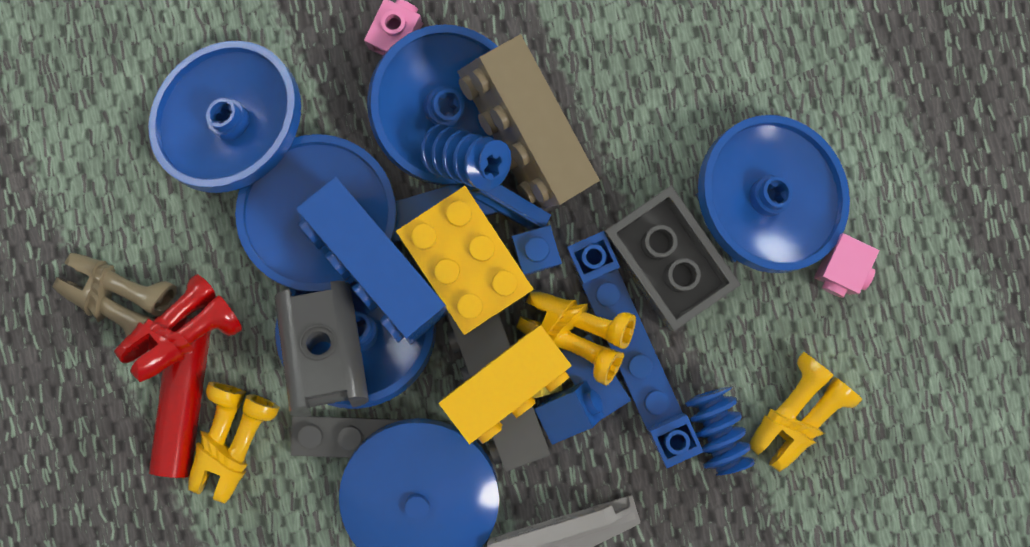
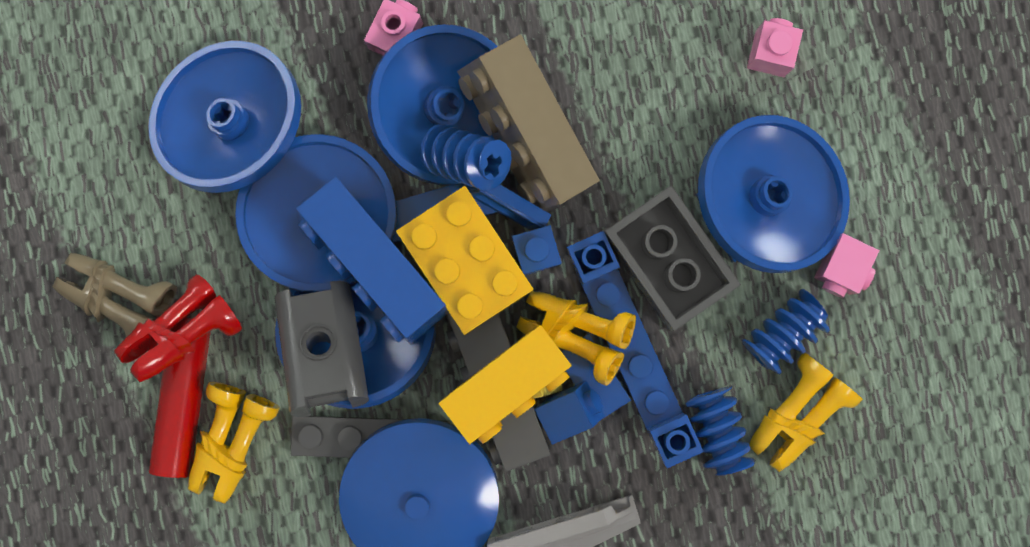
(775, 47): none -> bright pink brick
(788, 332): none -> blue piece

